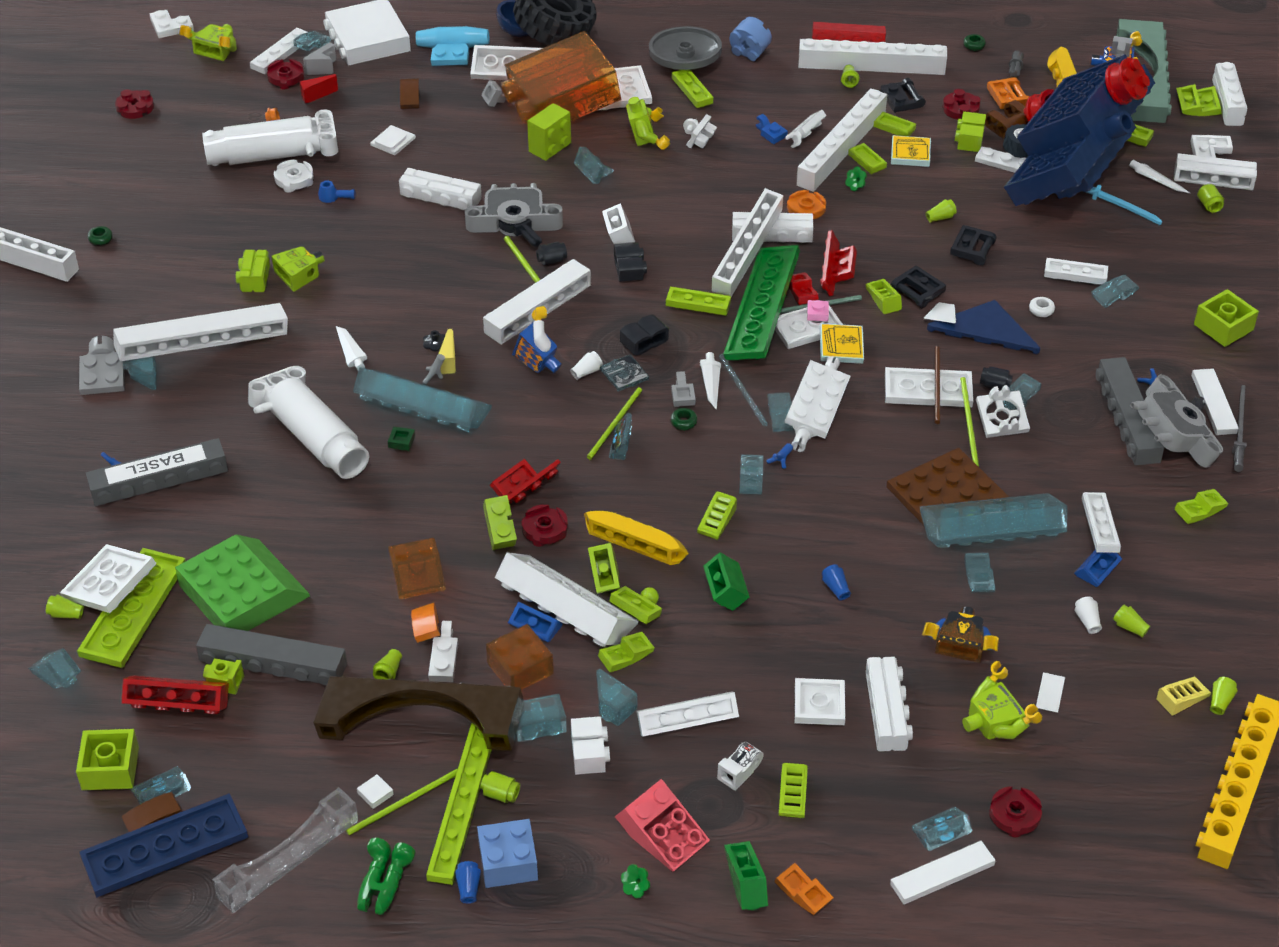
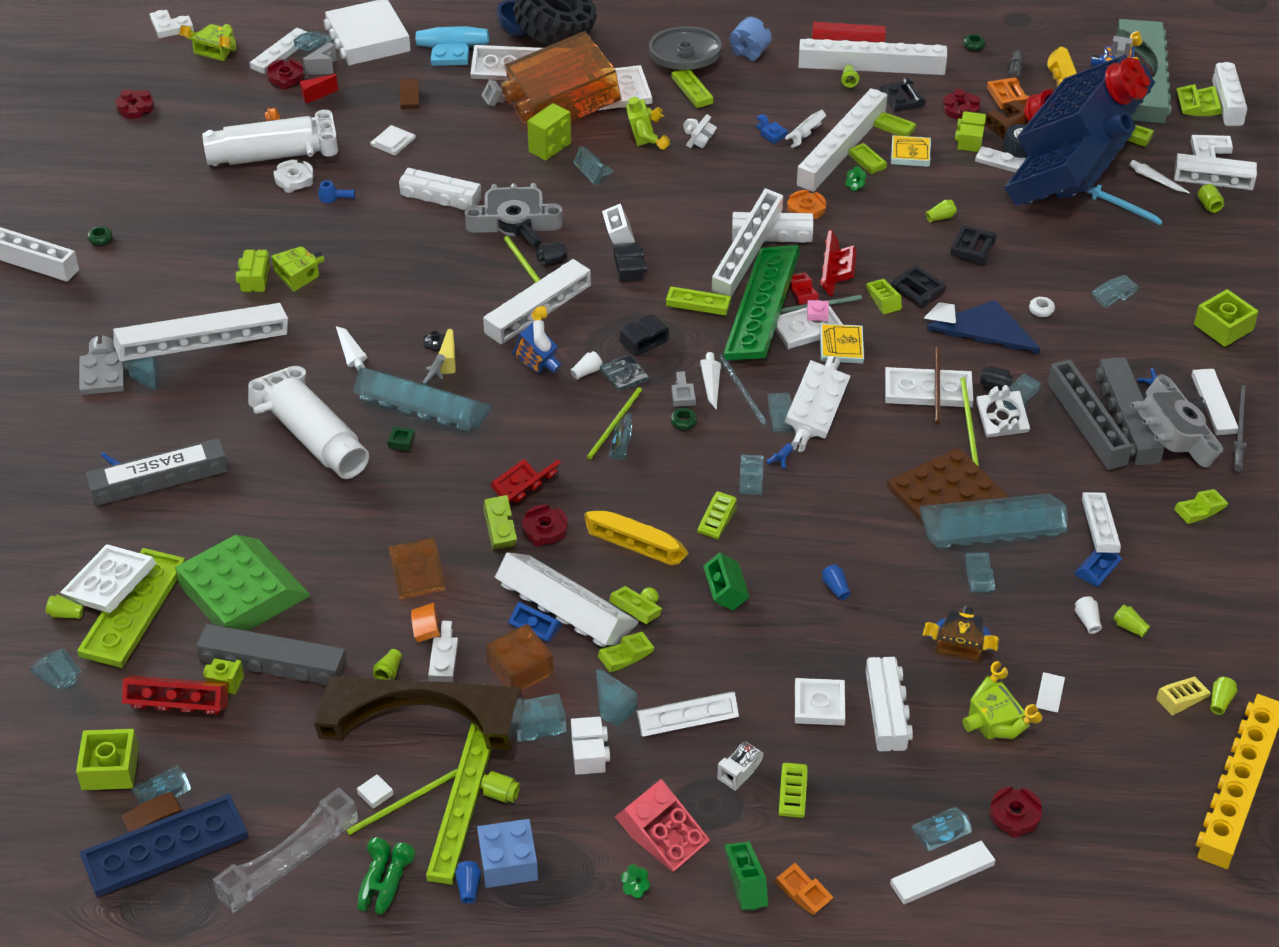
(604, 568): lime slope -> none
(1076, 271): white plate -> none
(1089, 414): none -> dark grey brick

